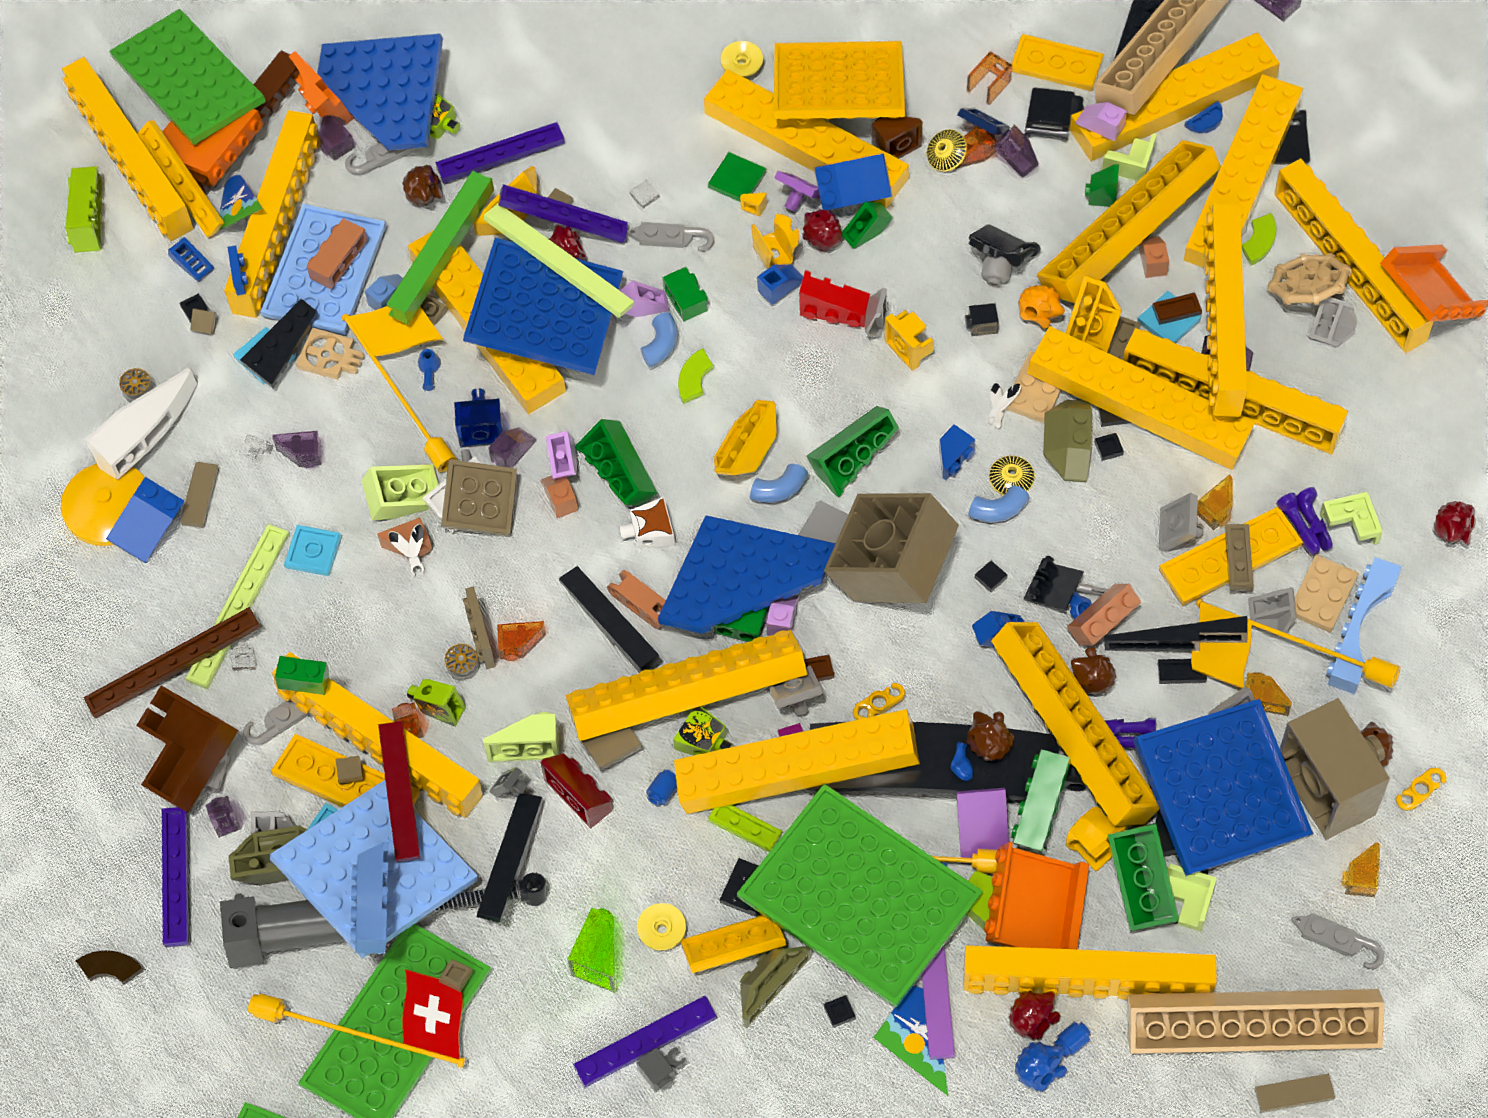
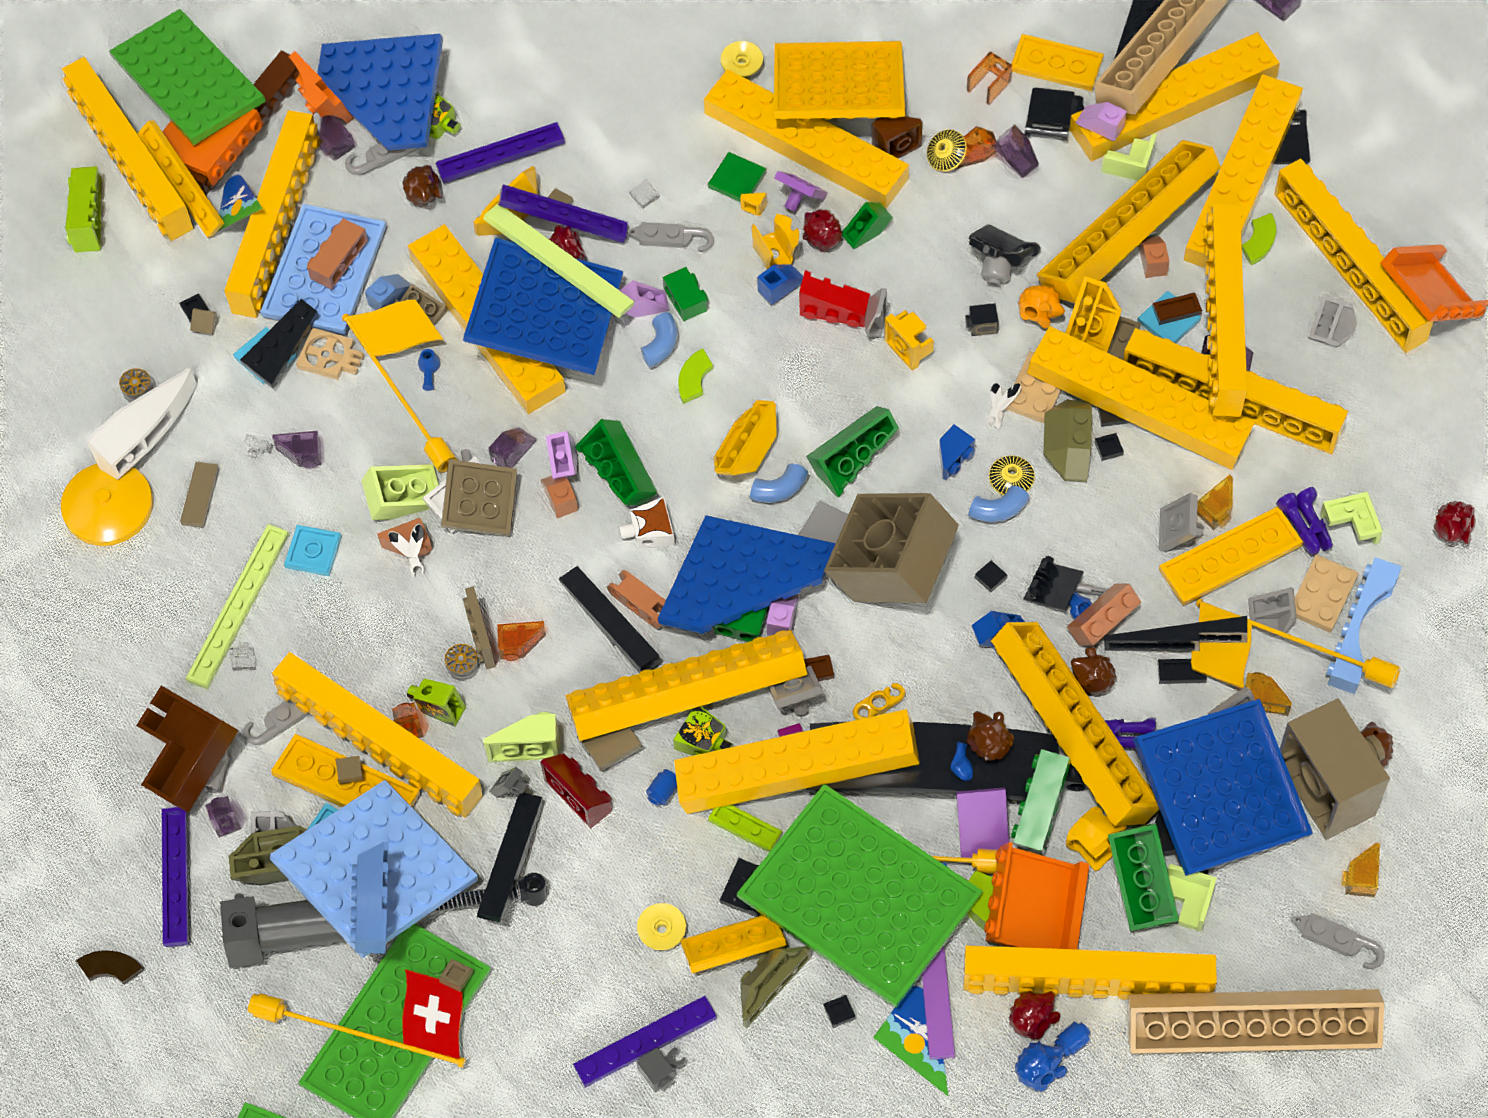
(145, 519): slope -> none
(171, 662): reddish brown tile -> none
(183, 245): blue slope -> none
(236, 263): blue plate -> none
(302, 675): green brick -> none
(399, 791): dark red tile -> none
(440, 247): bright green tile -> none
(478, 420): clear blue brick -> none
(595, 951): clear neon green slope -> none
(853, 182): blue slope -> none
(983, 120): dark blue tile -> none
(1103, 187): green slope -> none
(1206, 120): blue tile -> none
(1239, 557): dark tan tile -> none
(1294, 1093): dark tan tile -> none
(1311, 281): tan plate -> none
(1417, 798): yellow piece -> none

